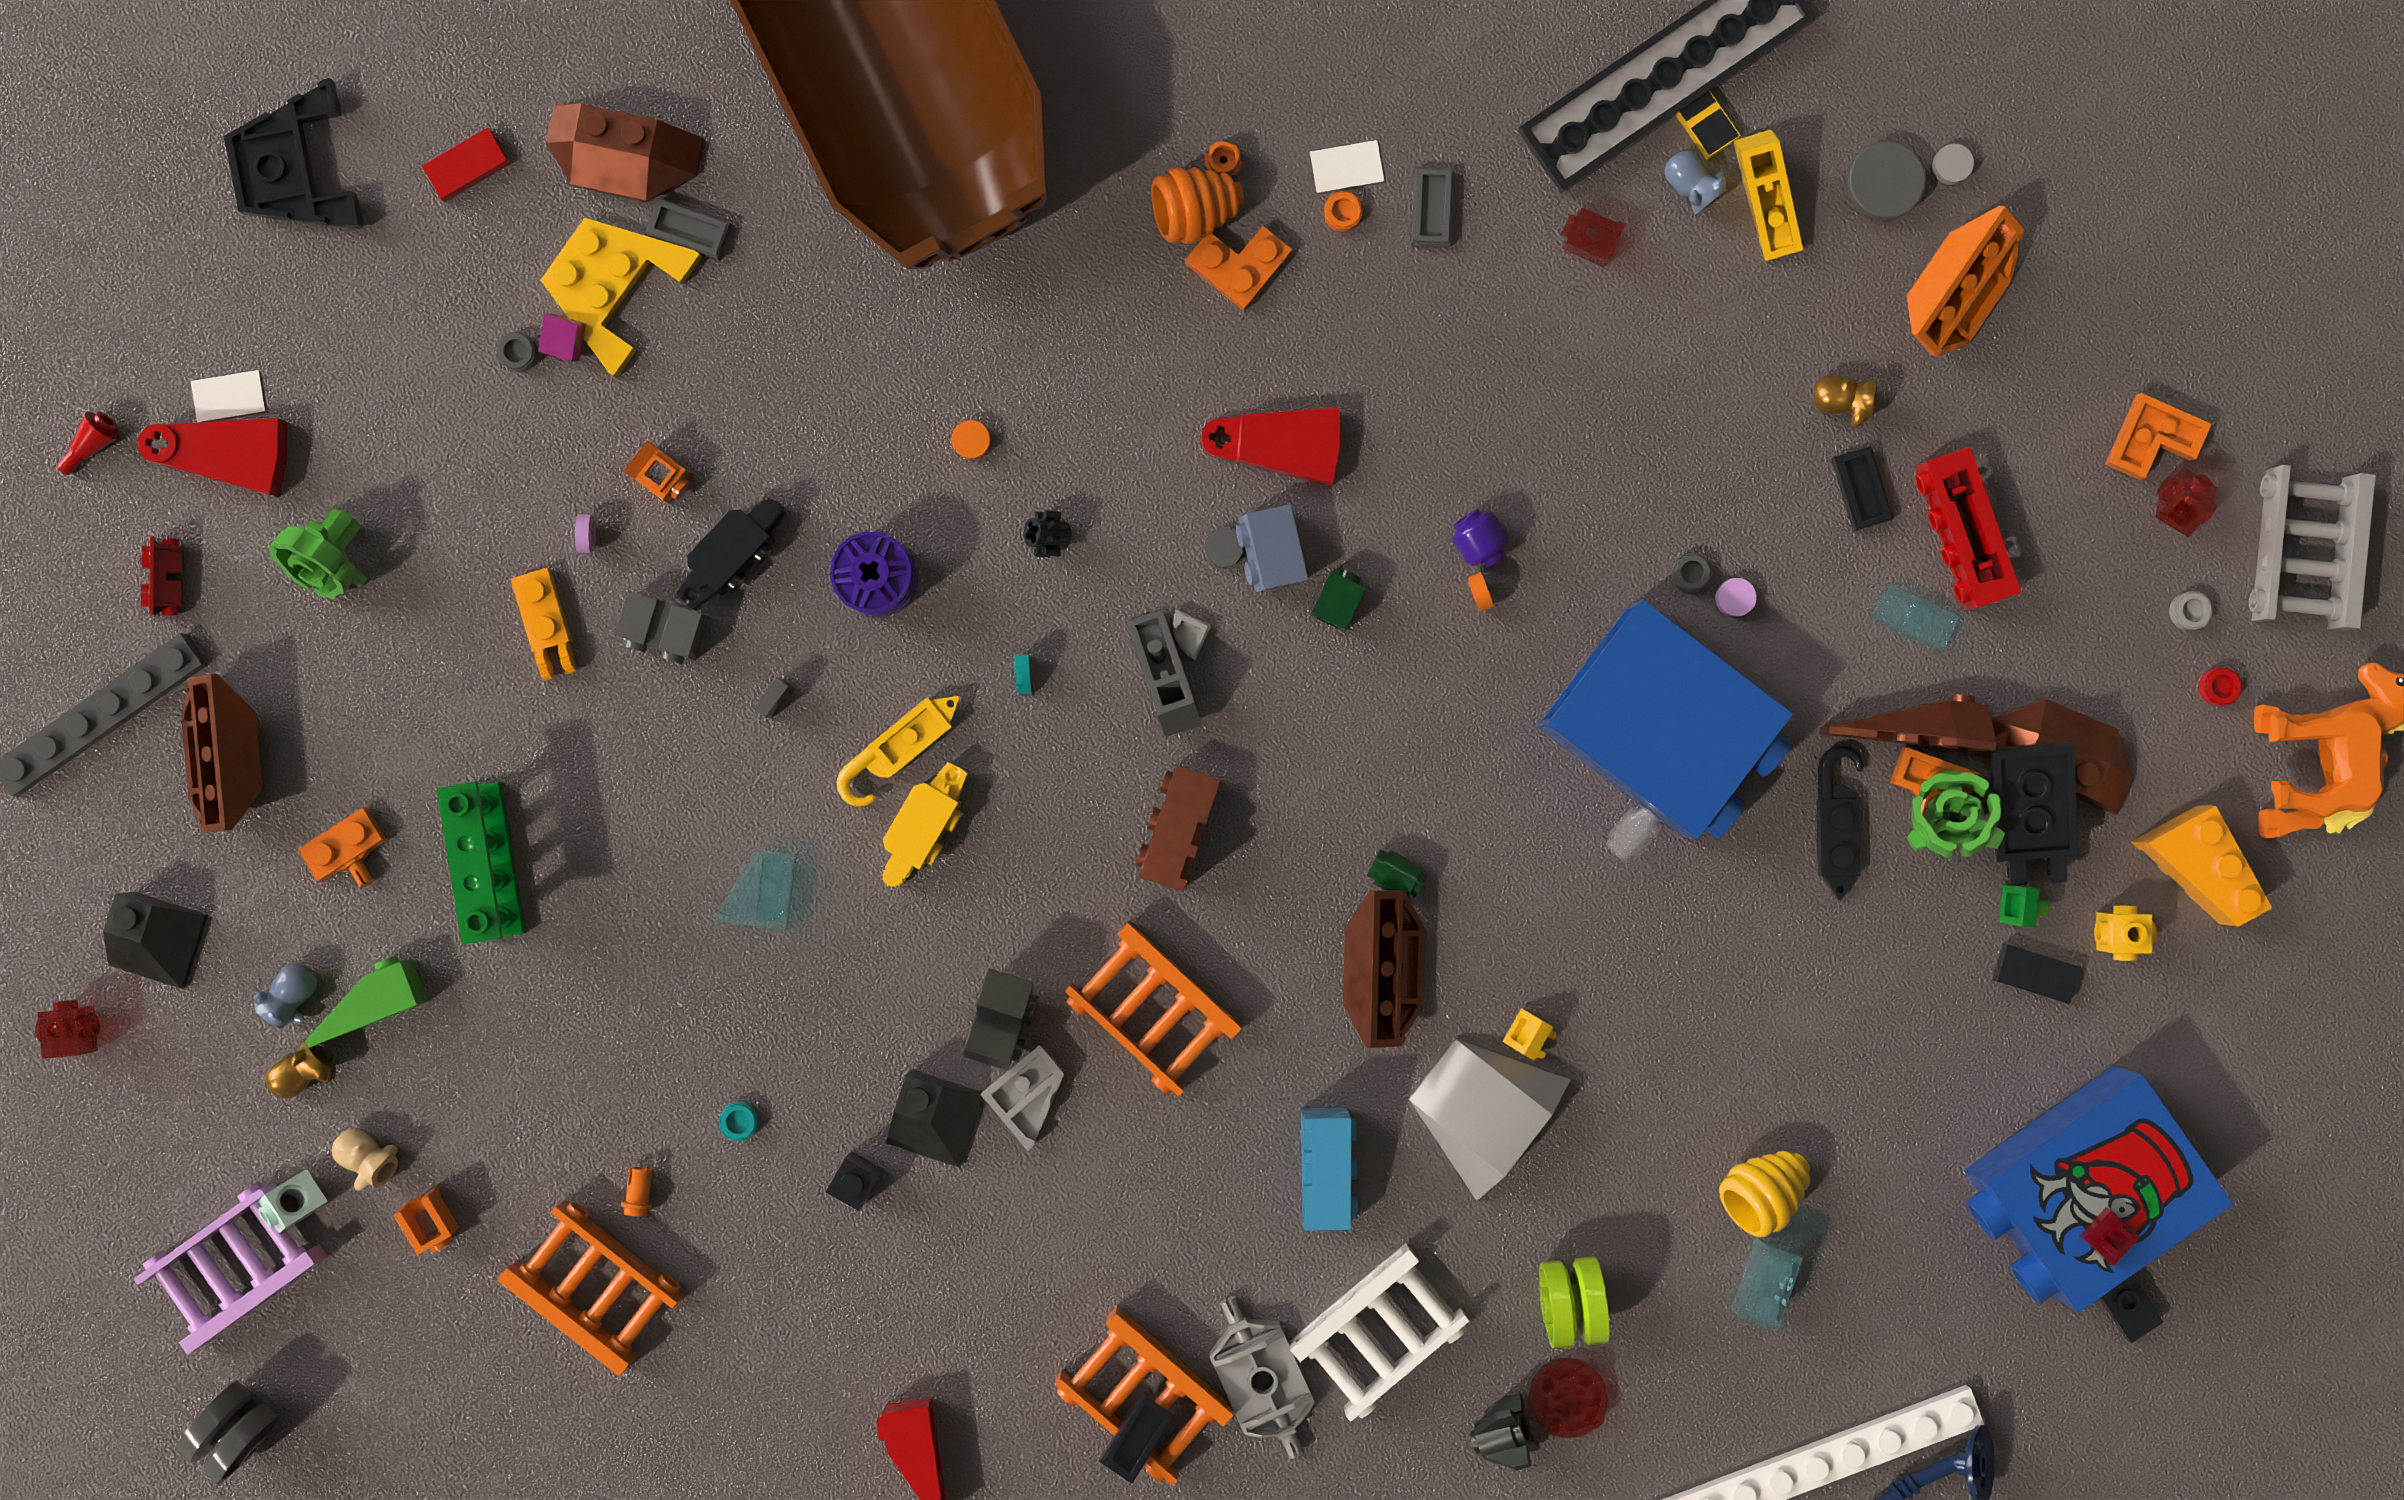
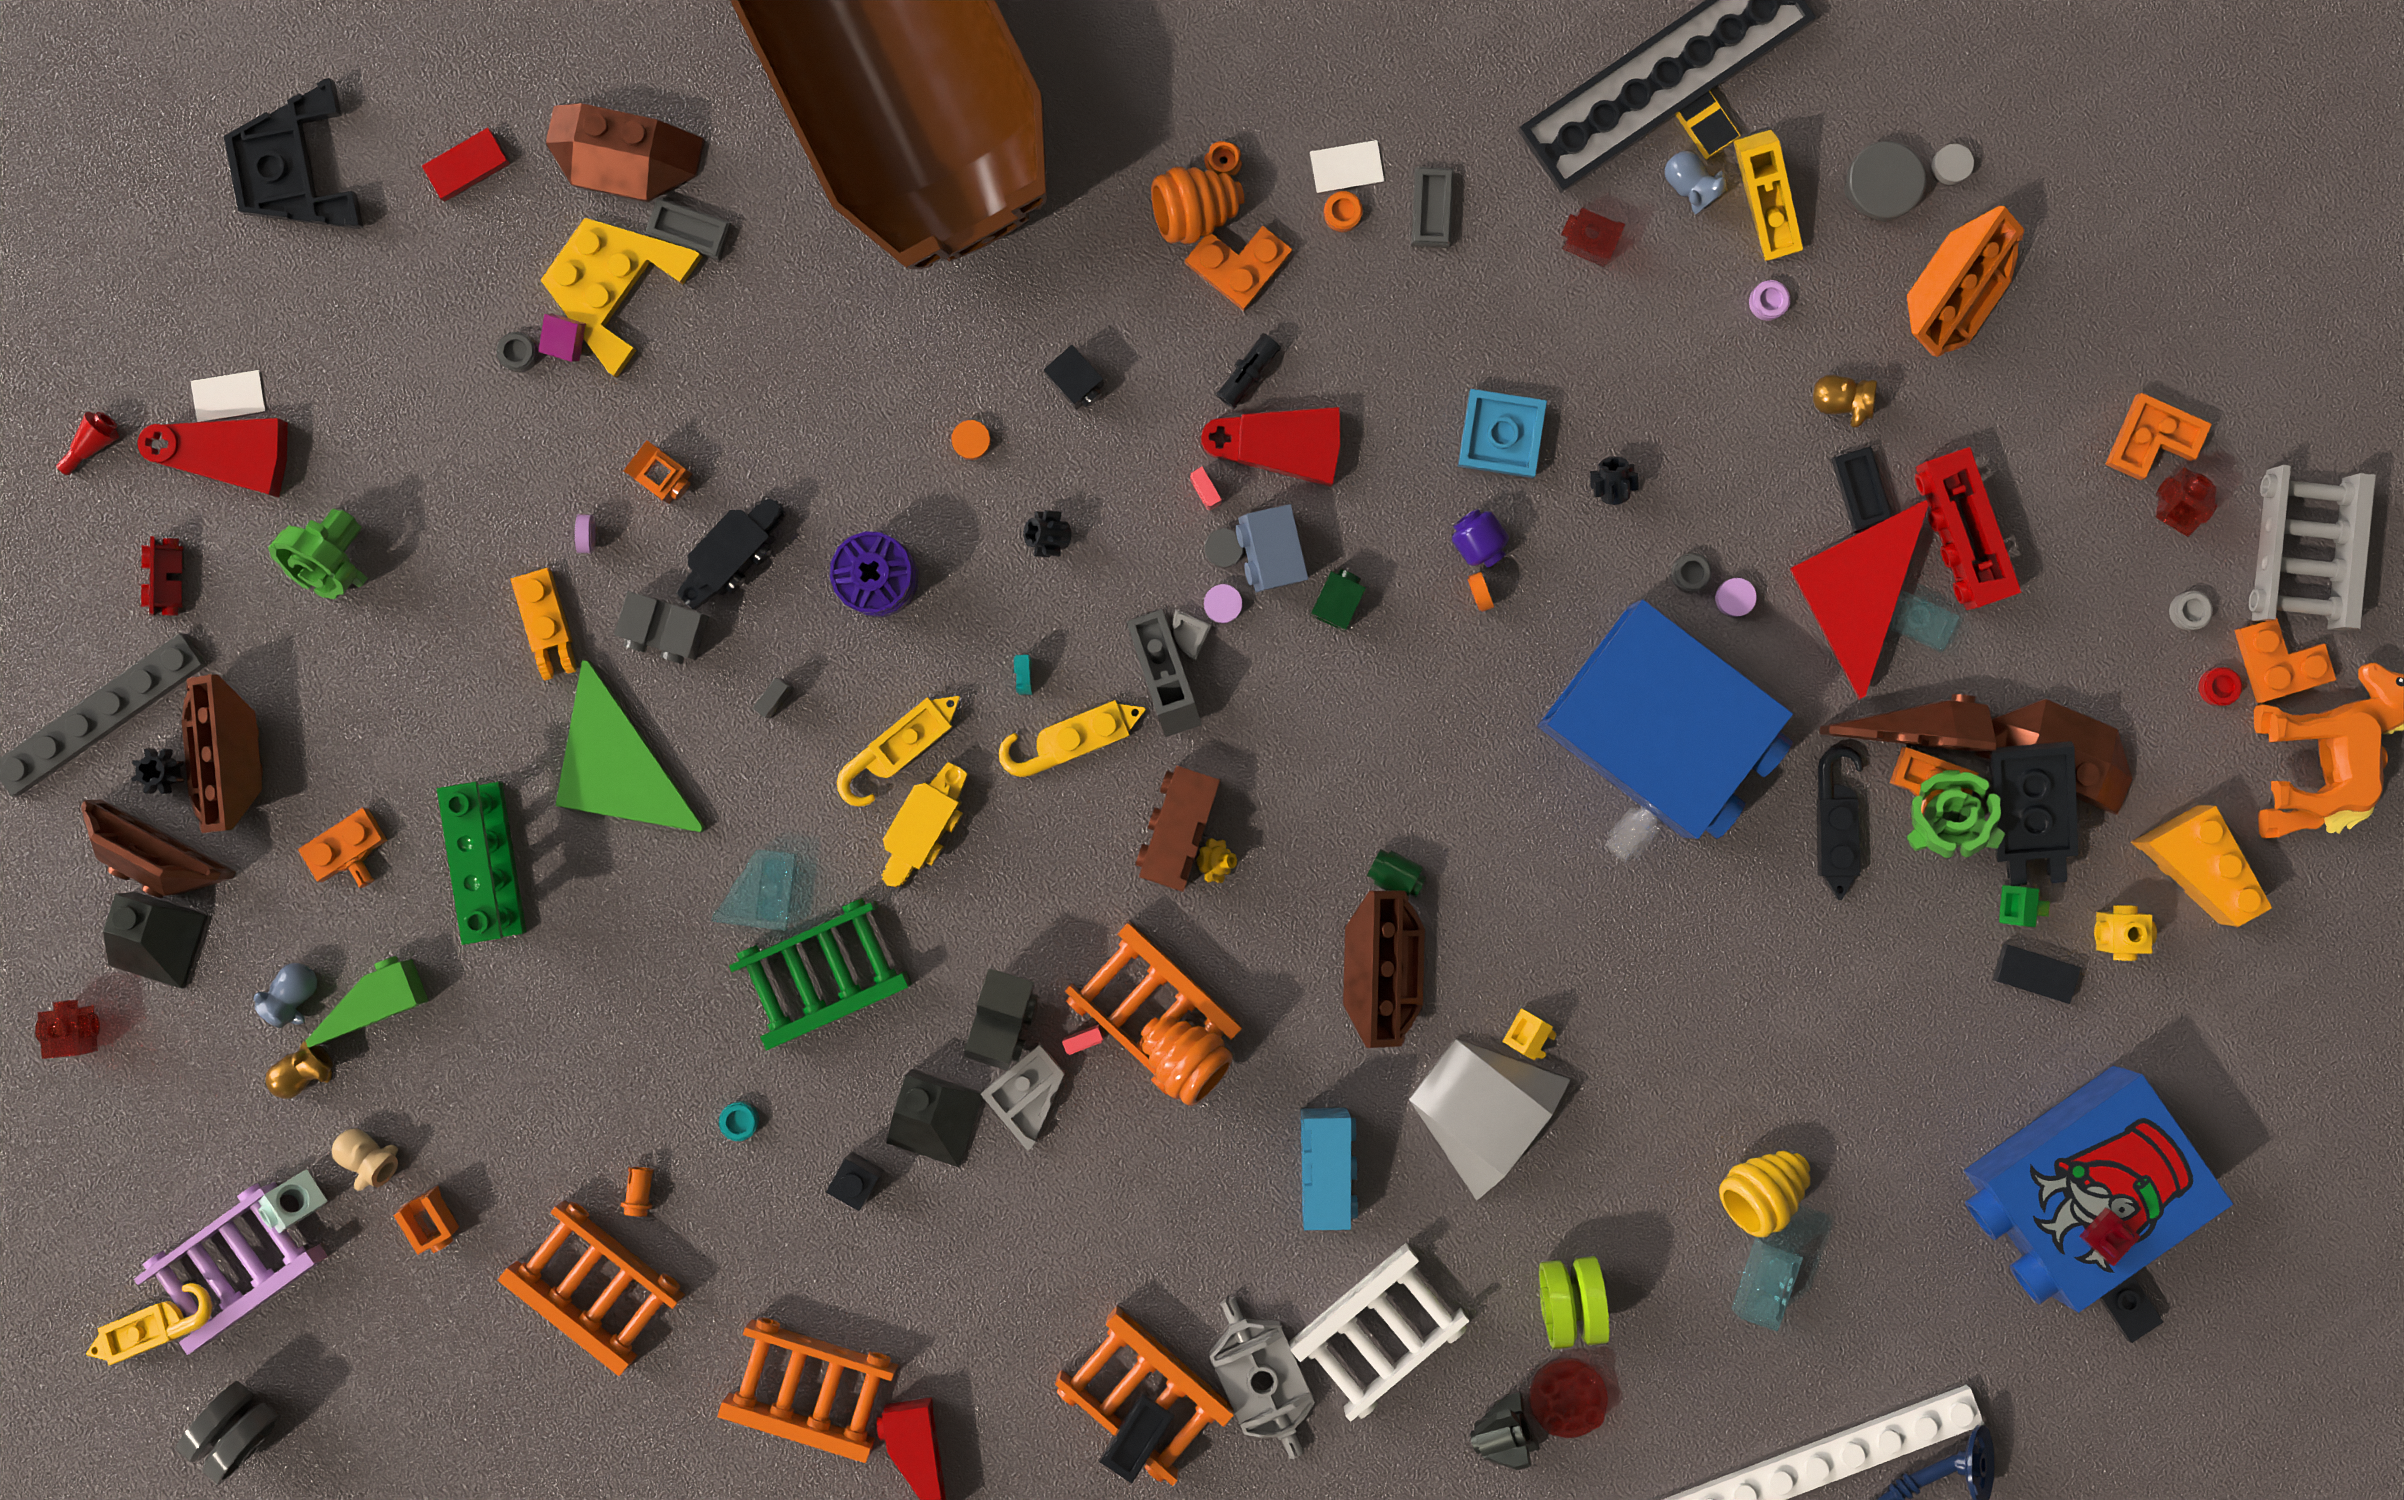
(147, 854): none -> copper wedge
(149, 1328): none -> yellow plate
(163, 762): none -> black gear
(612, 766): none -> bright green tile
(780, 1416): none -> orange fence
(851, 995): none -> green fence
(1073, 738): none -> yellow plate
(1075, 378): none -> black brick
(1083, 1039): none -> coral tile
(1185, 1058): none -> orange piece
(1205, 489): none -> coral tile
(1215, 860): none -> yellow plant
(1222, 603): none -> lavender tile
(1248, 371): none -> black pin
(1502, 433): none -> dark azure plate
(1614, 480): none -> black gear
(1769, 300): none -> lavender tile
(1857, 589): none -> red tile
(2273, 669): none -> orange plate

